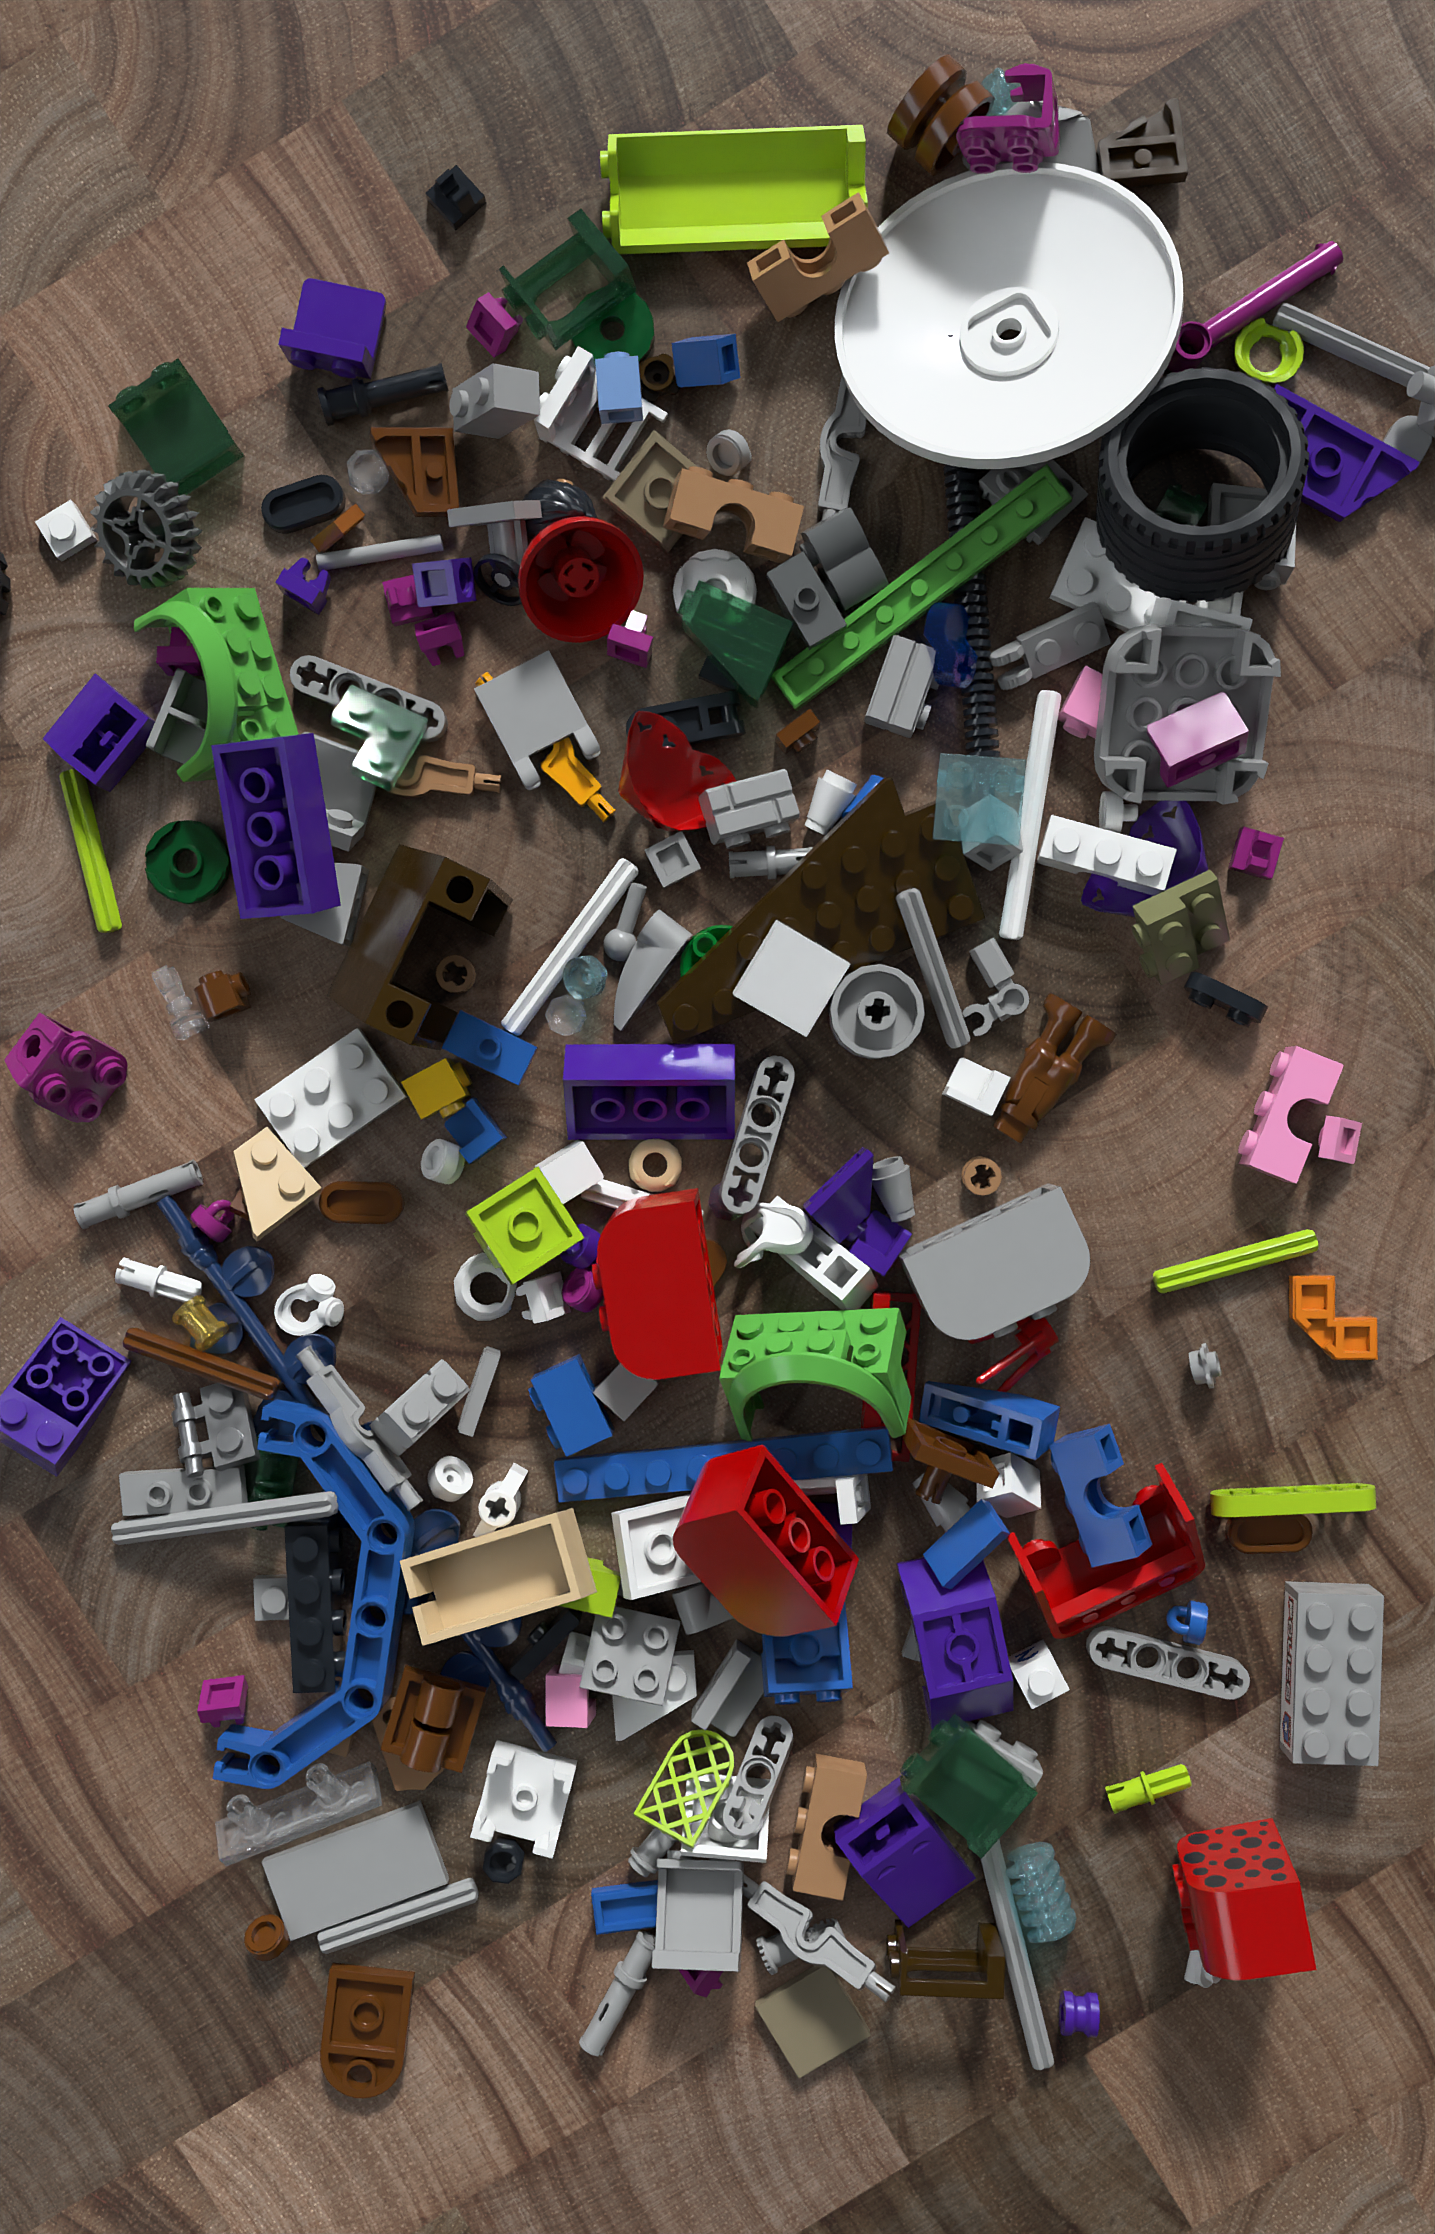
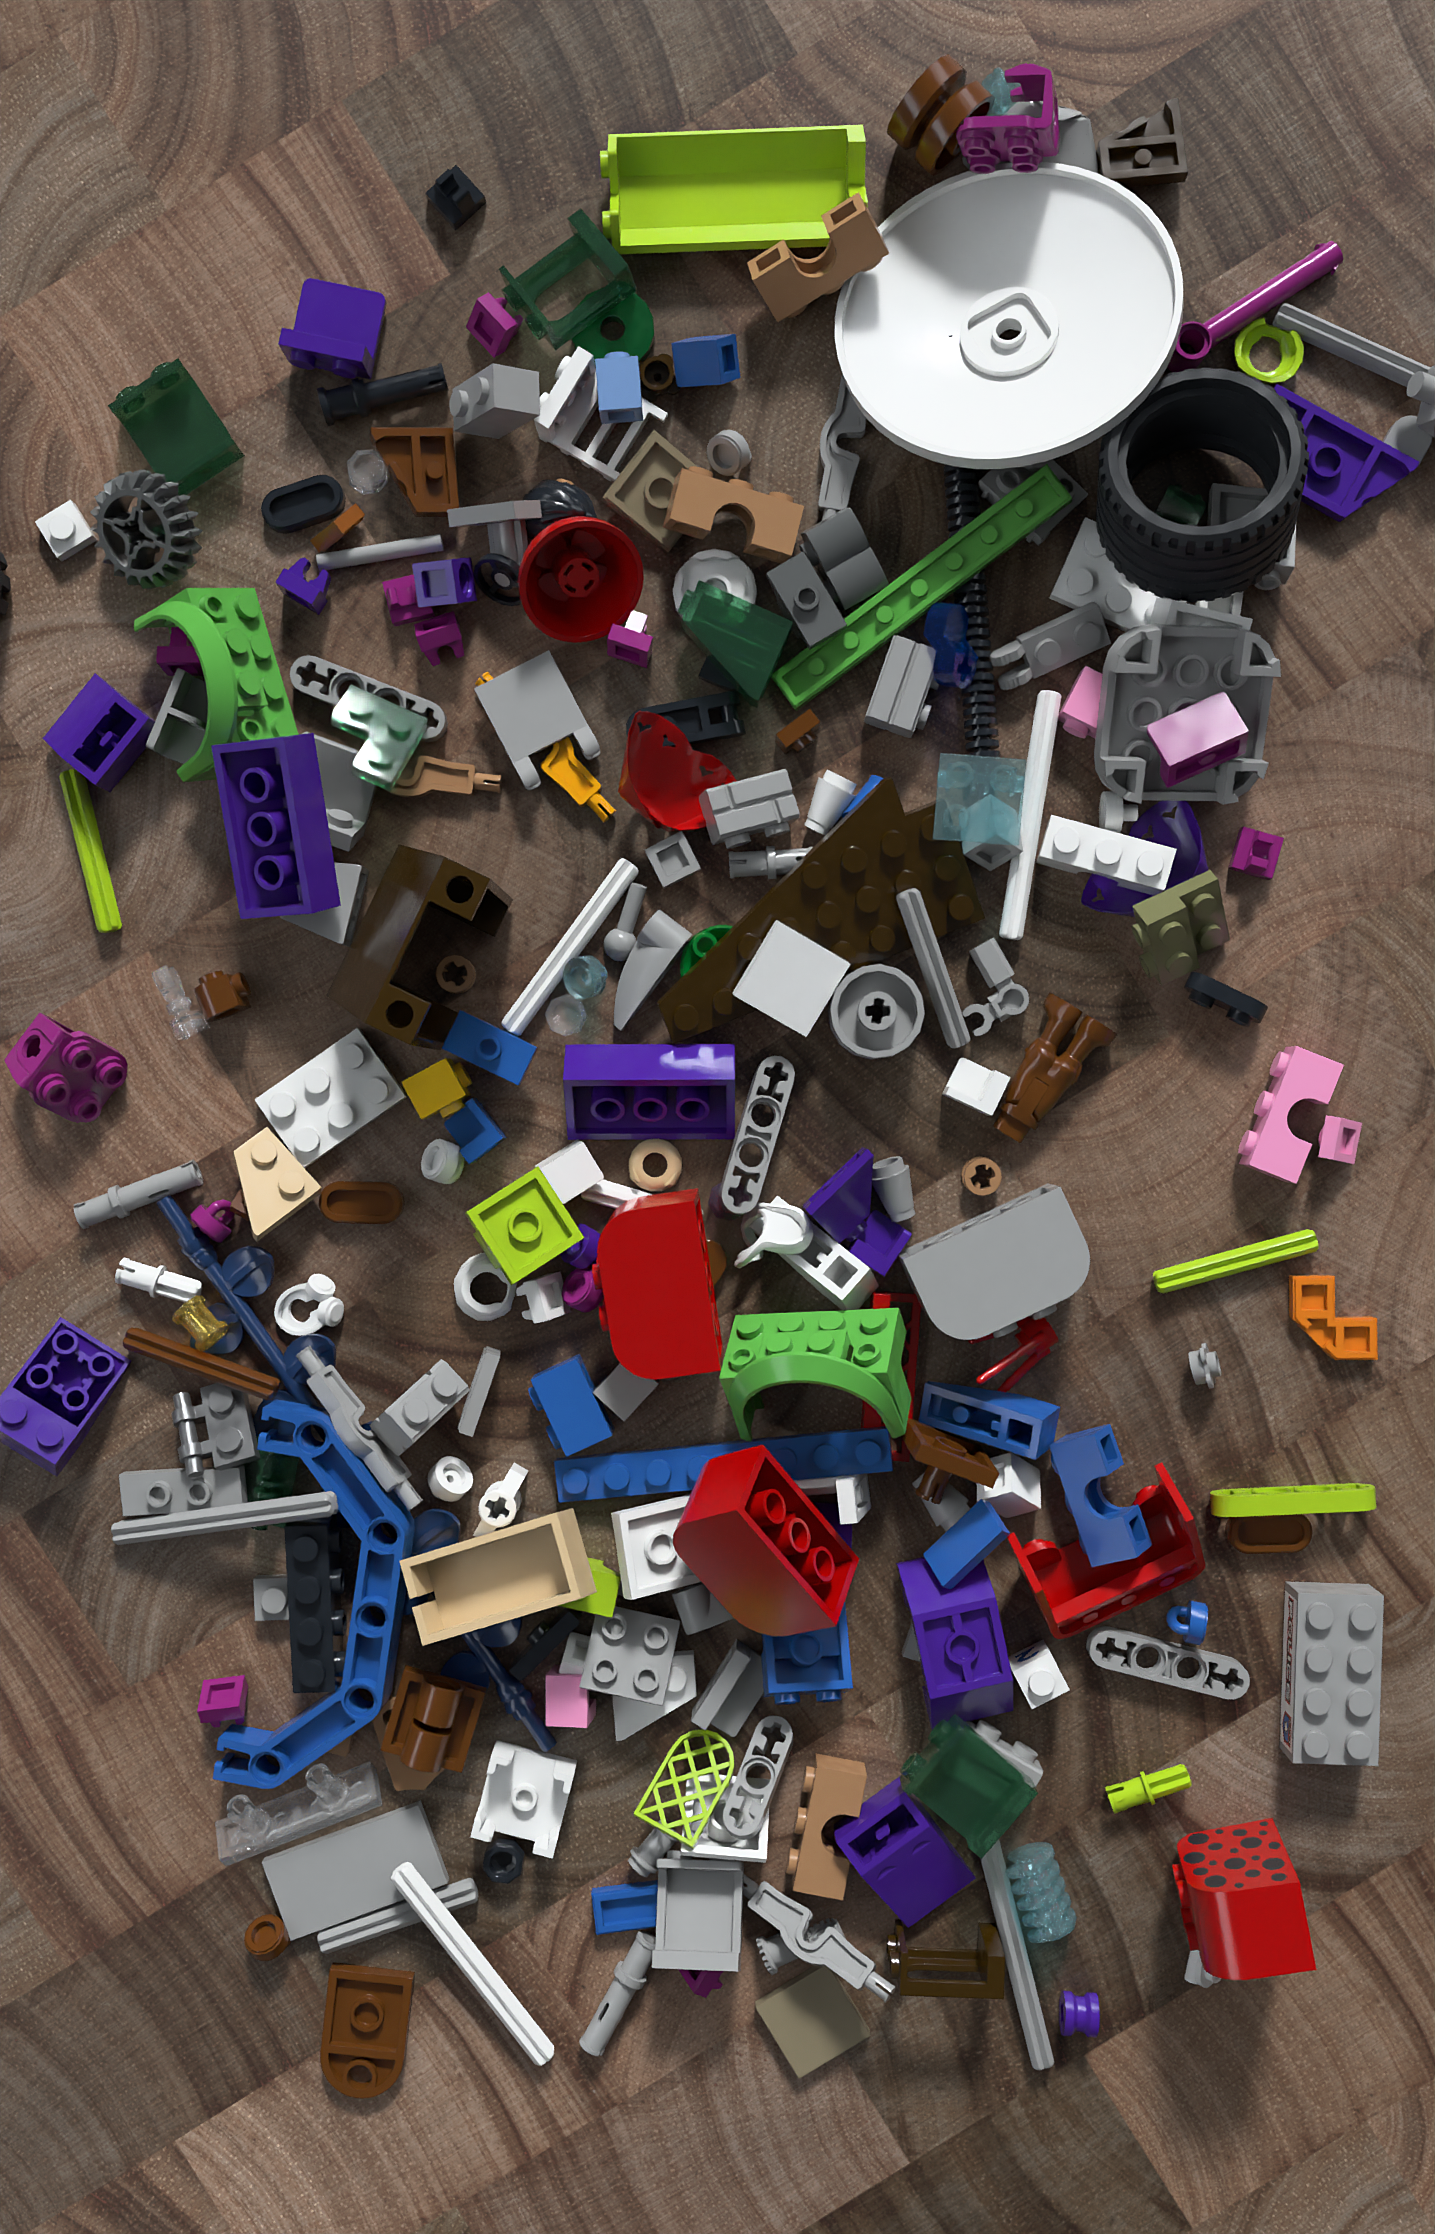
(211, 868): dark green tile -> none
(472, 1963): none -> white axle

